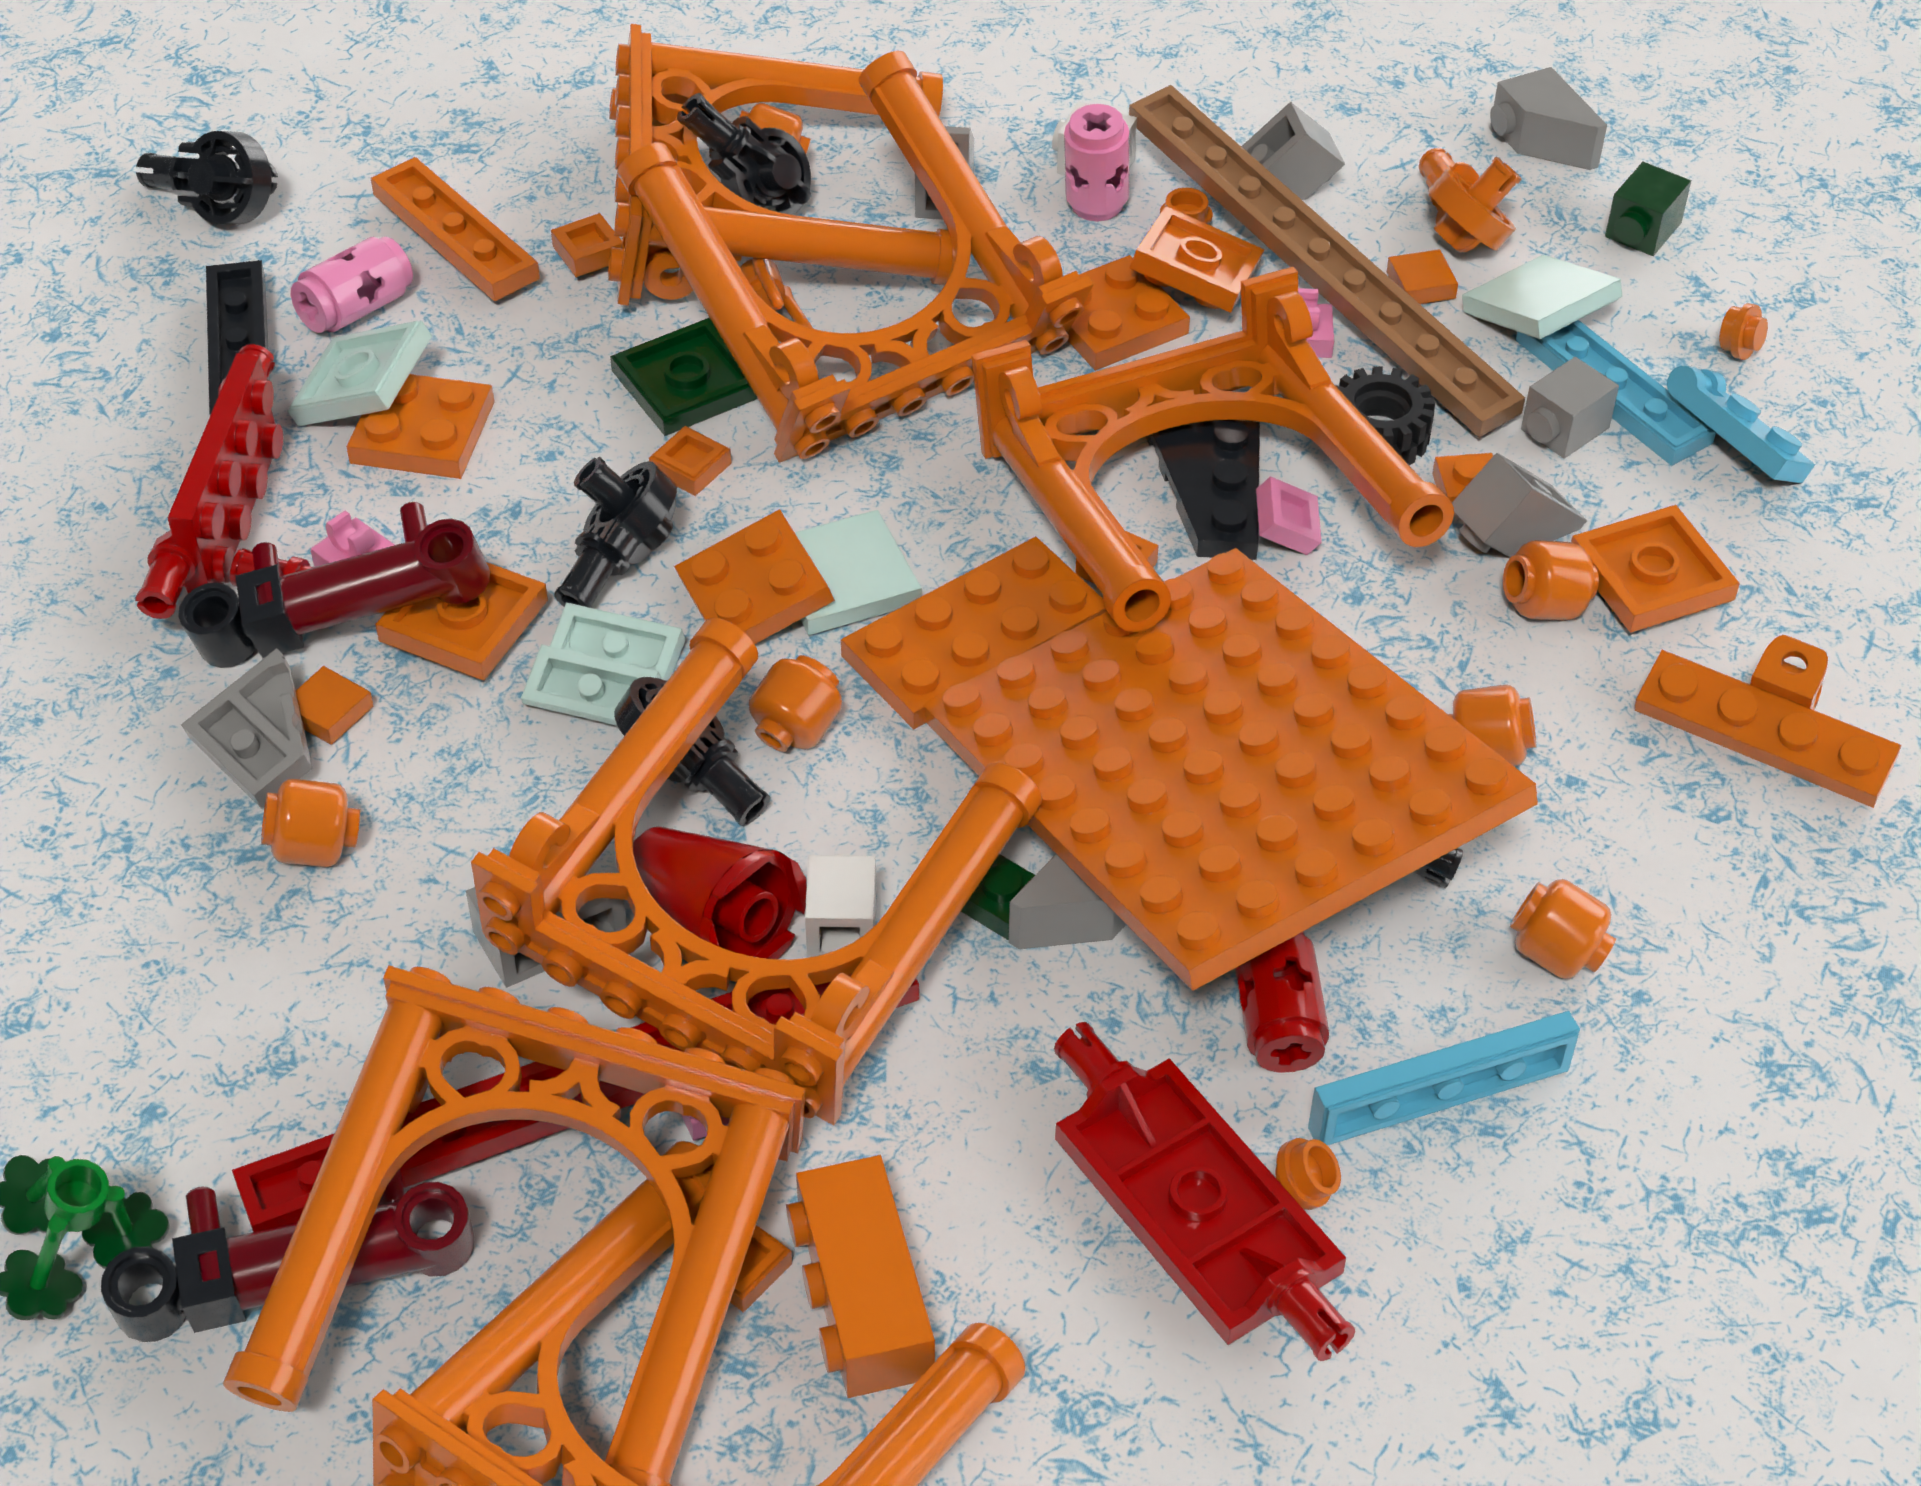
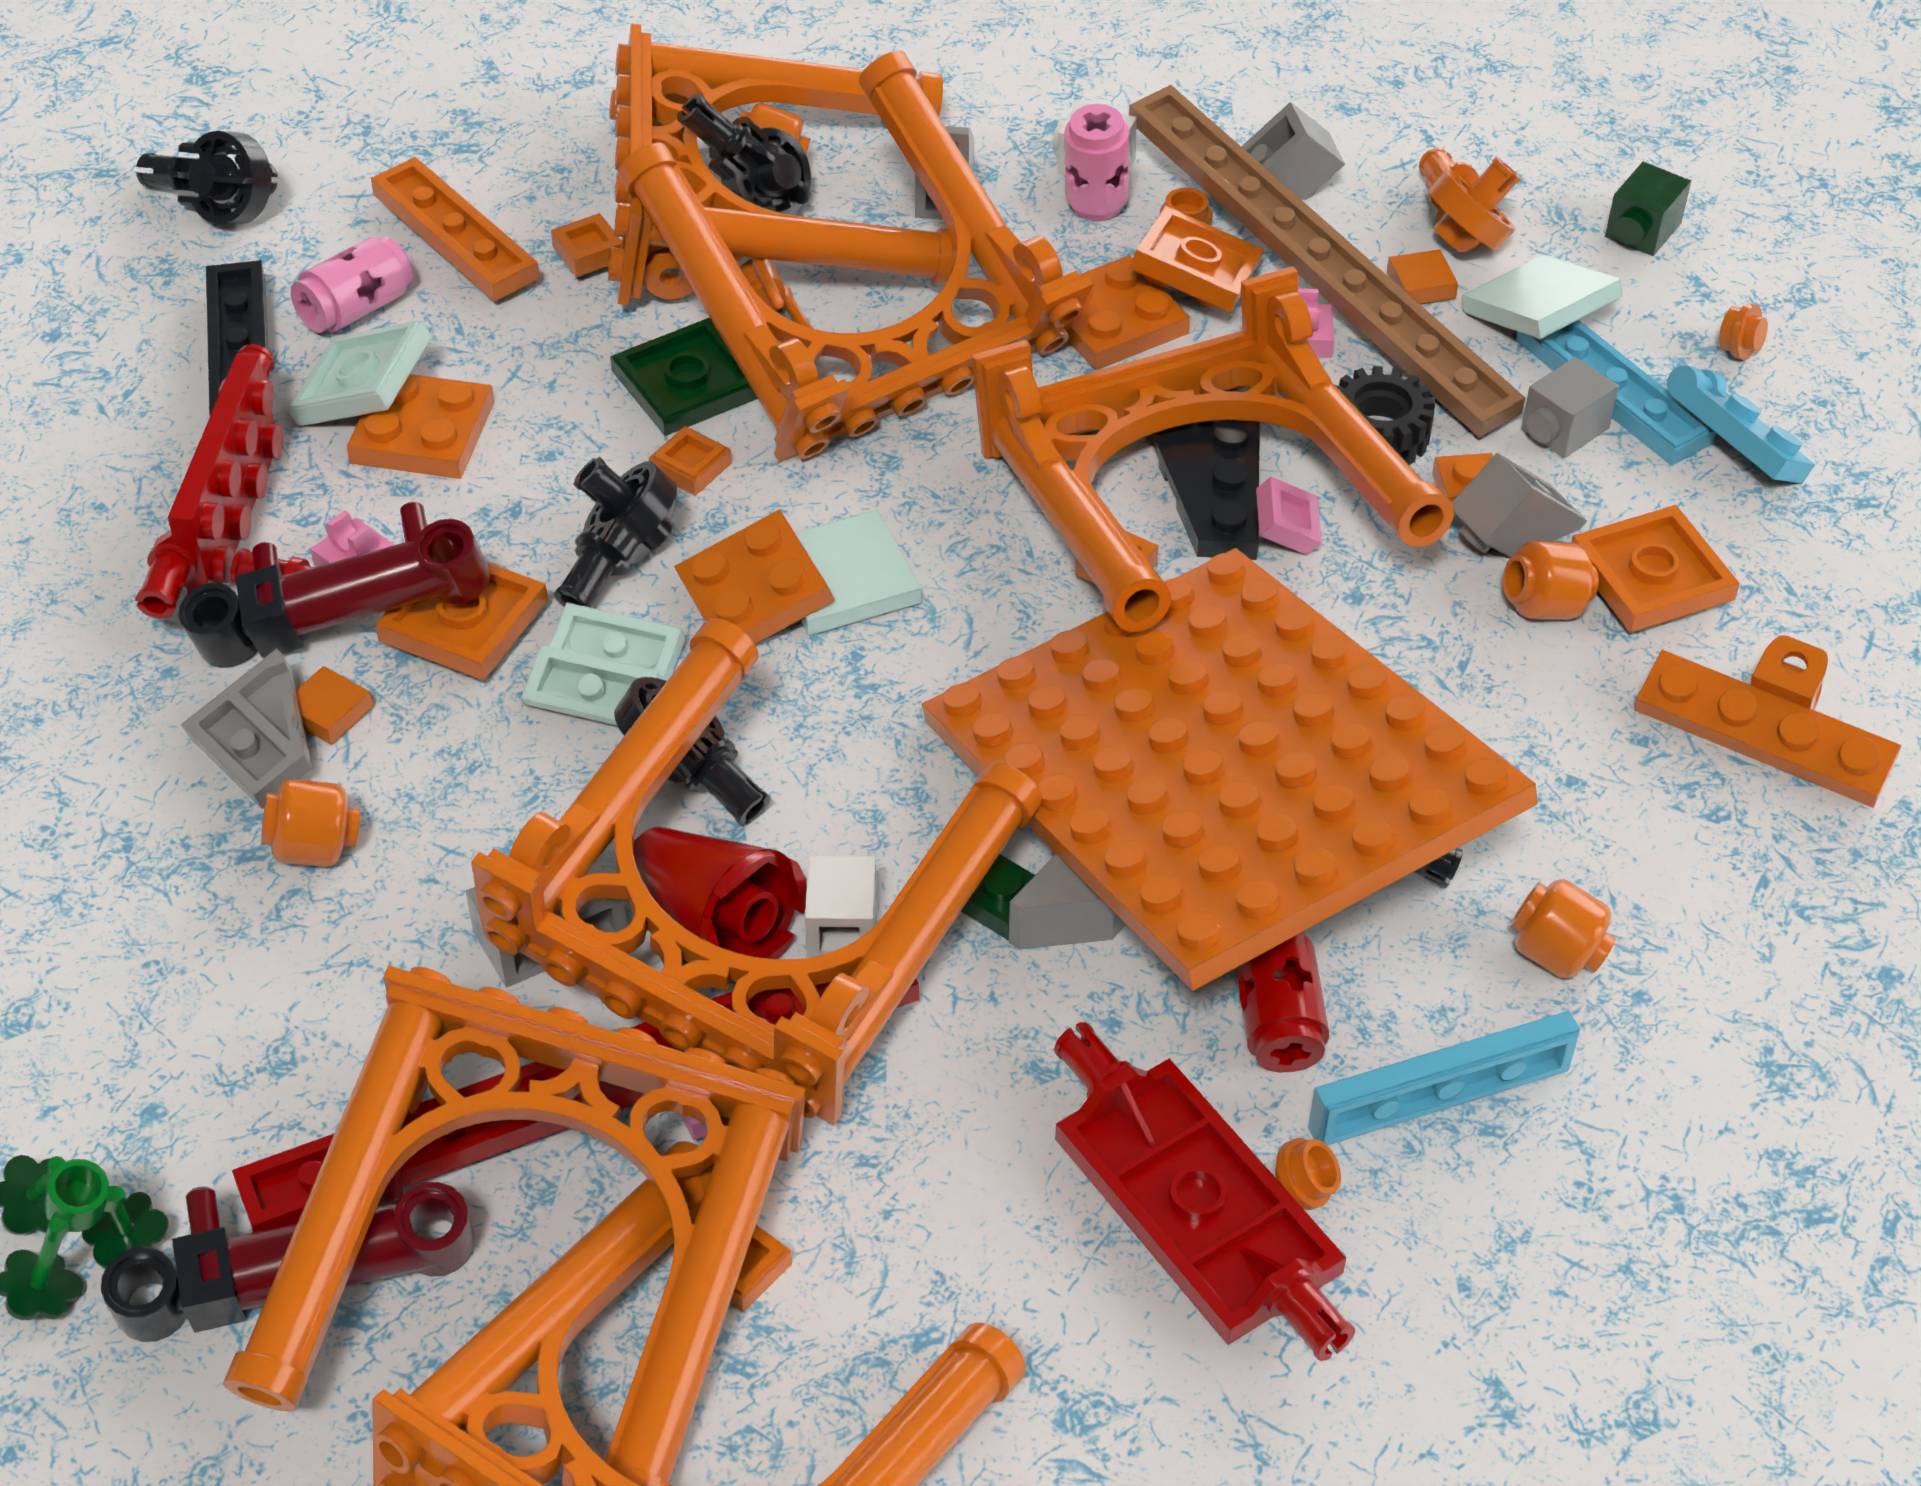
(795, 703): orange head -> none
(861, 1276): orange brick -> none
(969, 627): orange plate -> none
(1498, 719): orange head -> none
(1548, 120): light grey slope -> none

